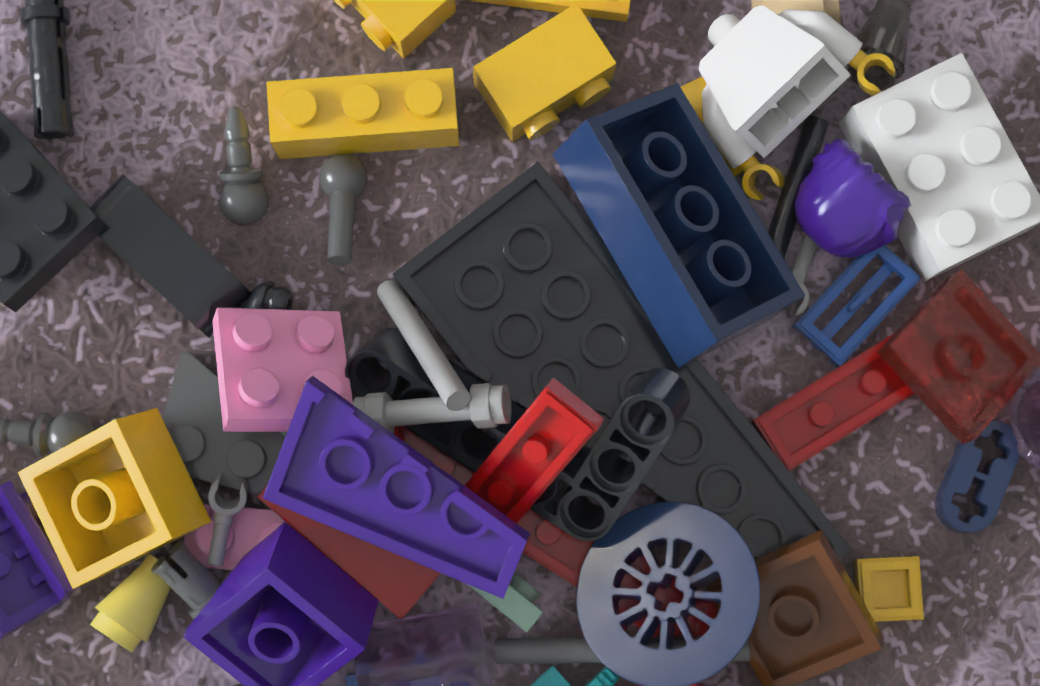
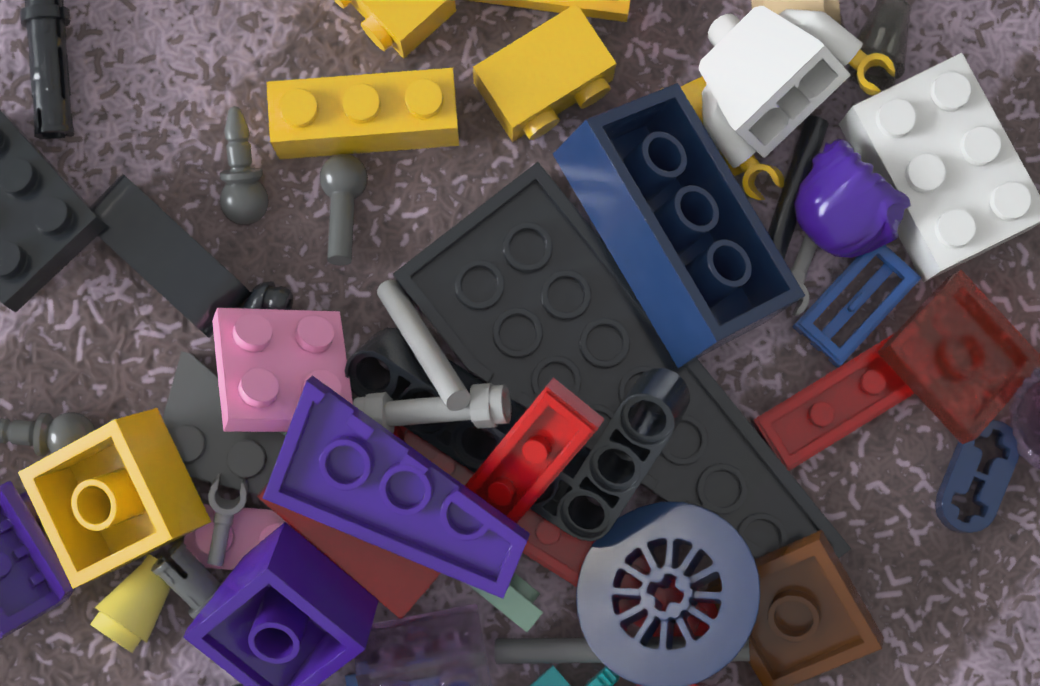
(890, 587): yellow tile -> none

